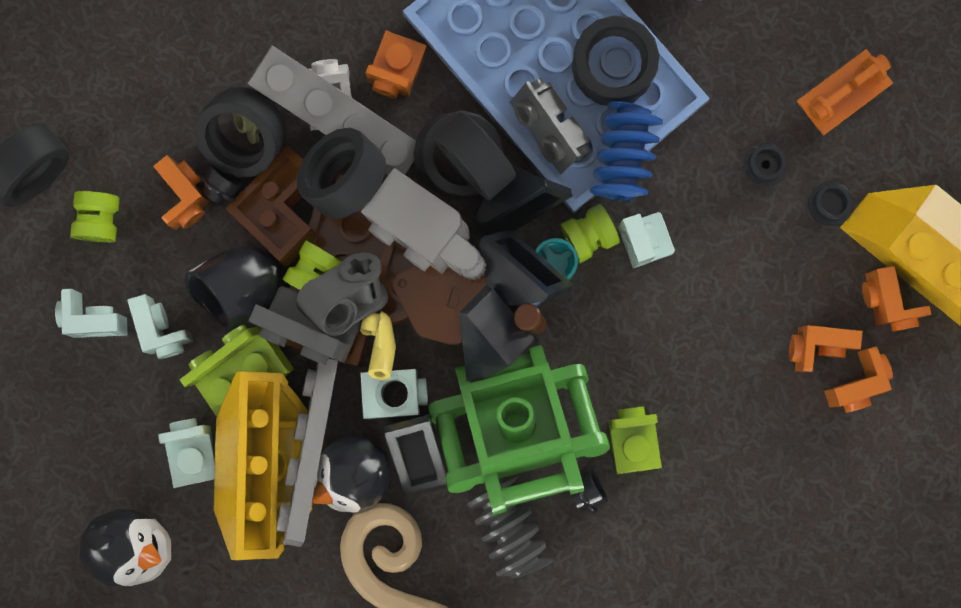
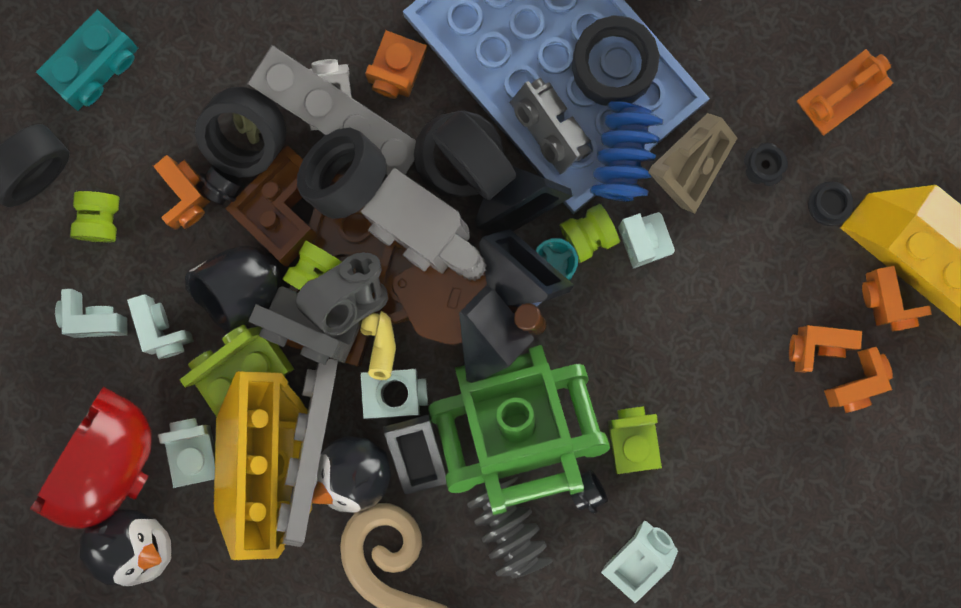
(88, 61): none -> teal bracket
(98, 465): none -> red cylinder
(641, 561): none -> light aqua bracket
(694, 161): none -> dark tan wing

